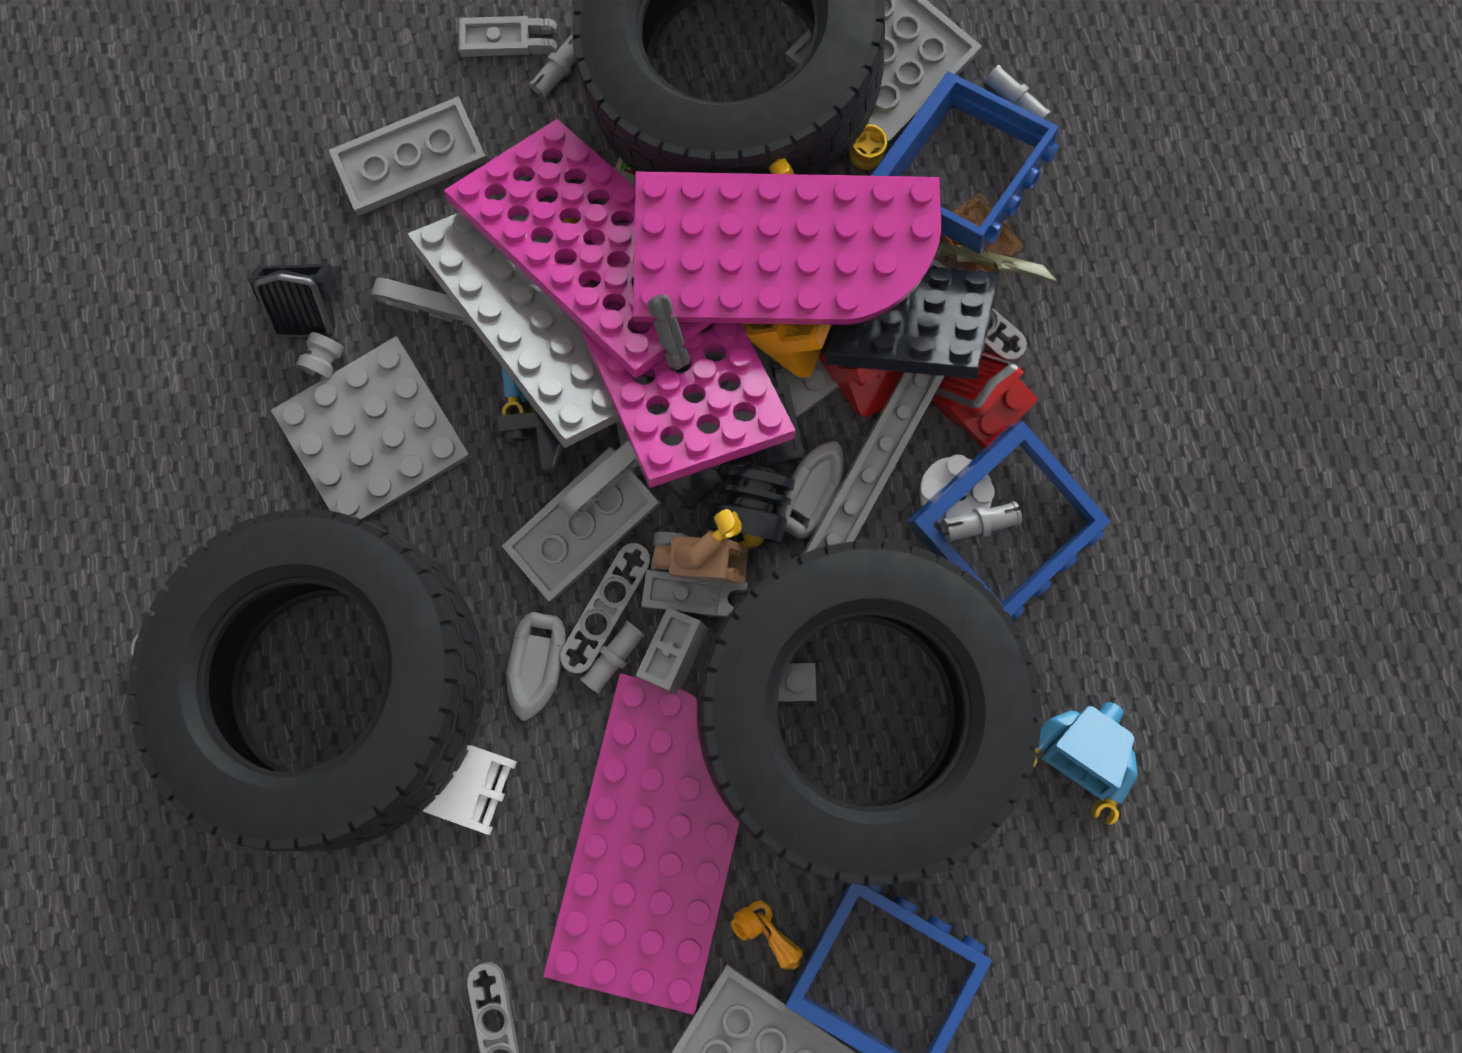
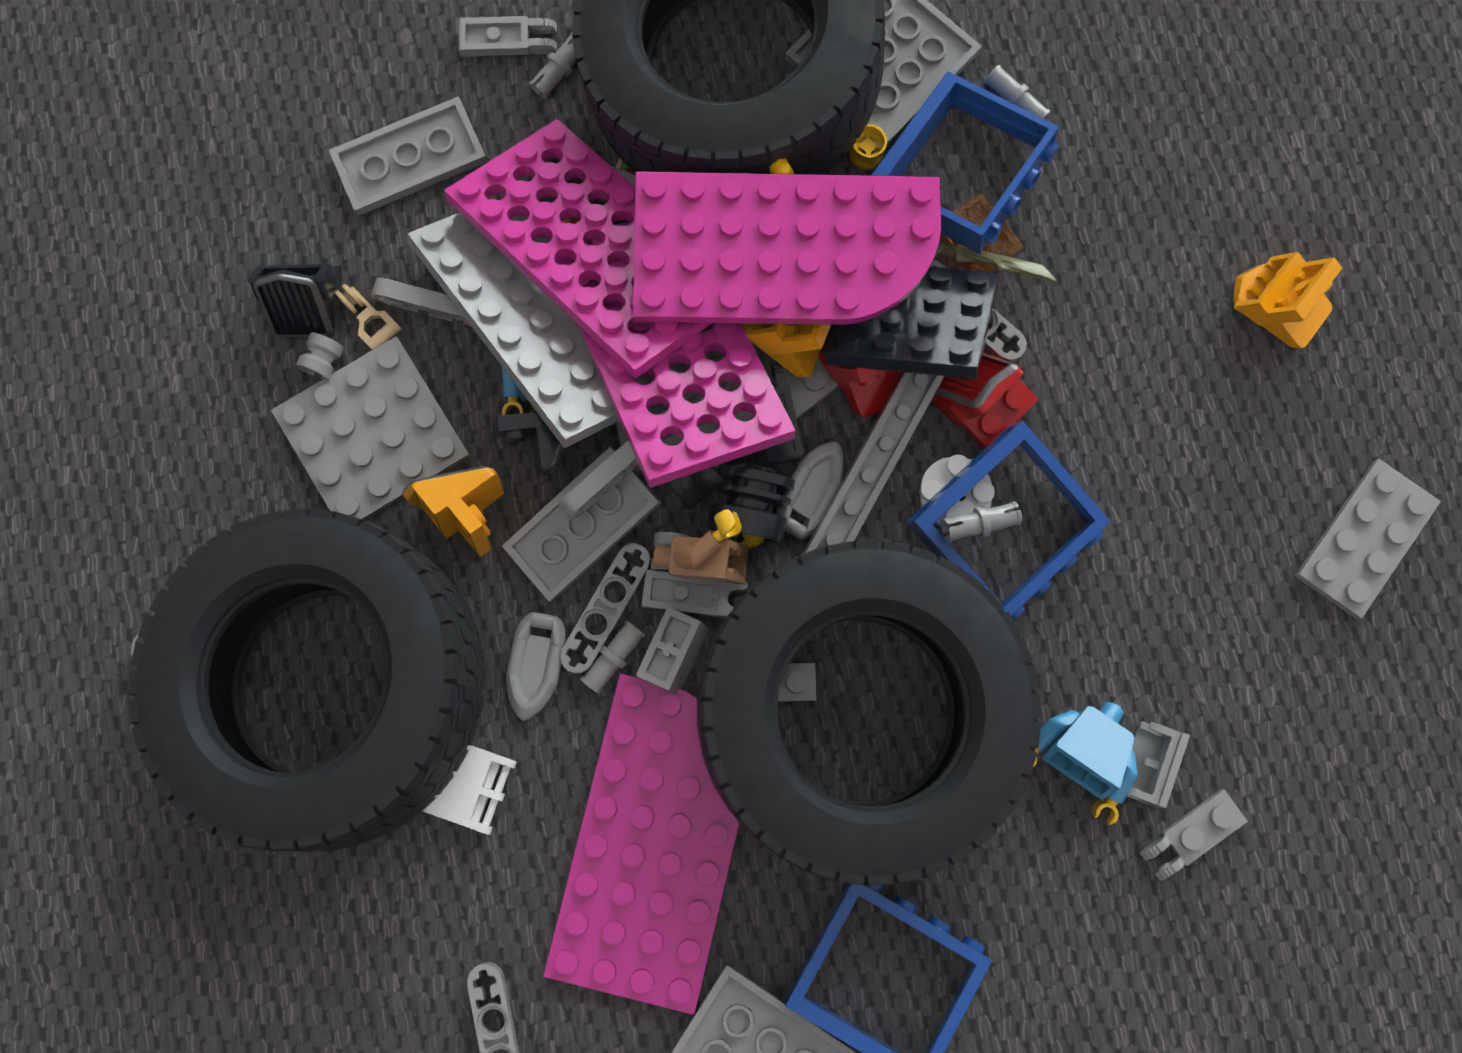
(388, 331): none -> tan piece
(456, 502): none -> light orange piece
(669, 331): dark grey axle -> none
(750, 925): light orange piece -> none
(1157, 760): none -> light grey hinge
(1196, 833): none -> light grey hinge
(1287, 296): none -> light orange piece
(1367, 539): none -> light grey plate

